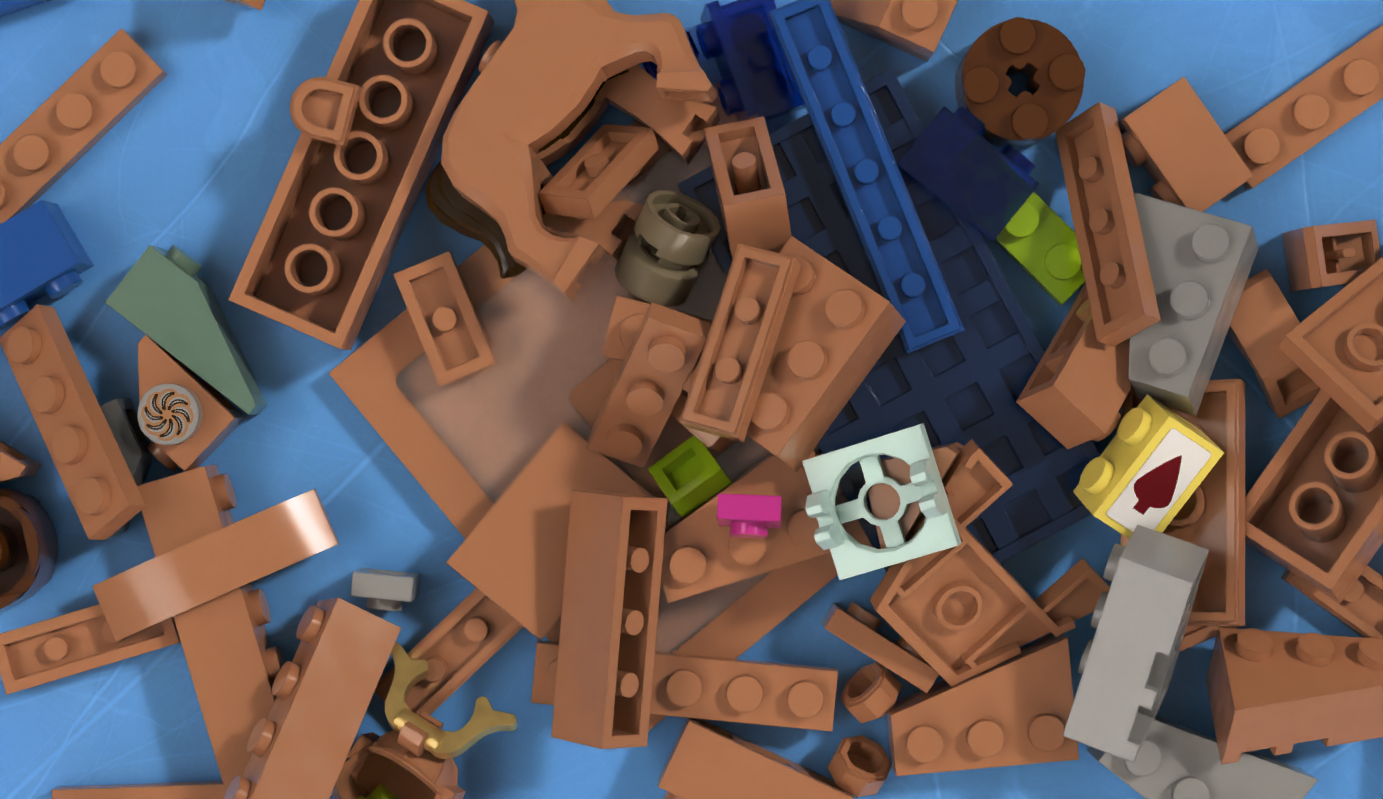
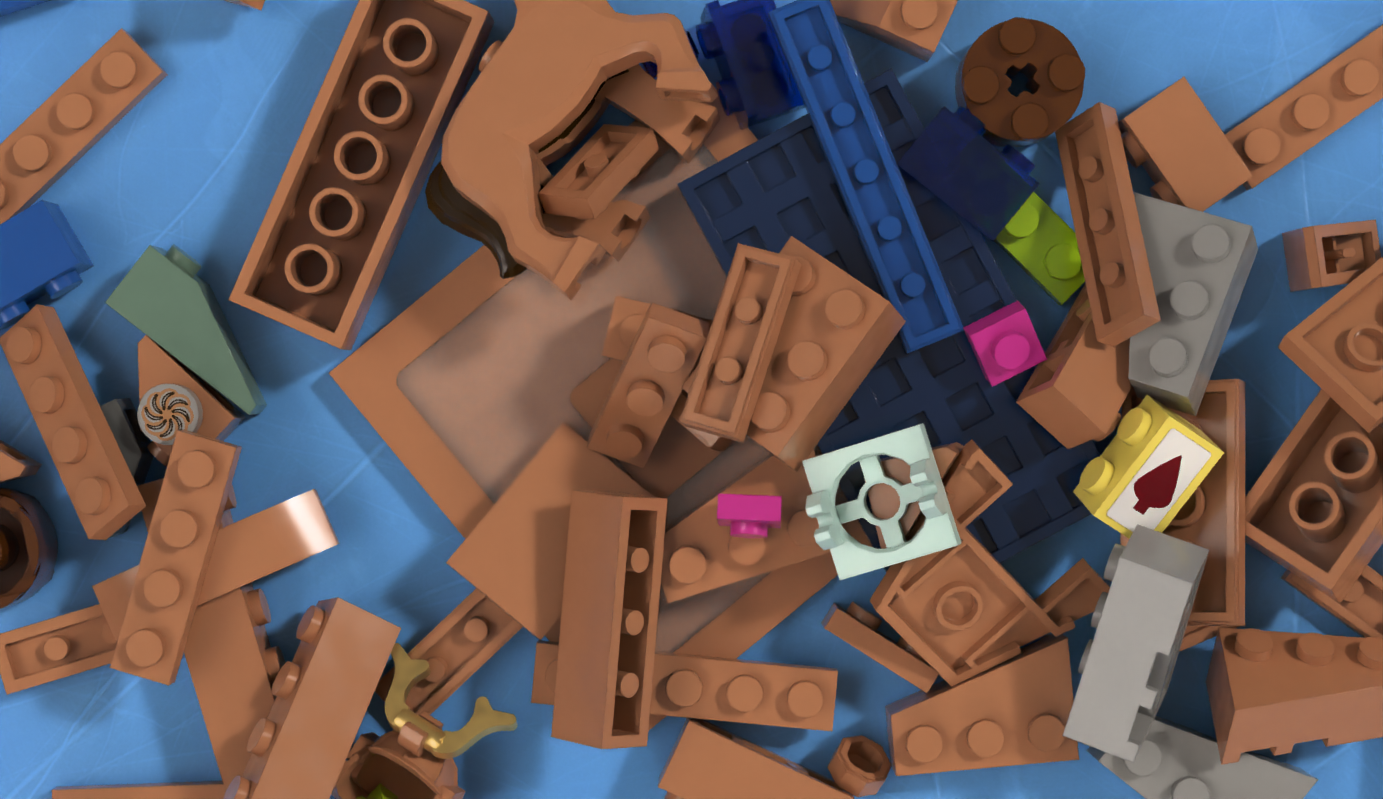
(175, 557): none -> nougat plate
(325, 109): nougat tile -> none
(385, 587): light grey plate -> none
(445, 319): nougat plate -> none
(667, 247): dark tan wheel -> none
(689, 476): lime plate -> none
(748, 185): nougat slope -> none
(870, 692): nougat tile -> none
(1005, 343): none -> dark pink plate
(1256, 331): nougat slope -> none

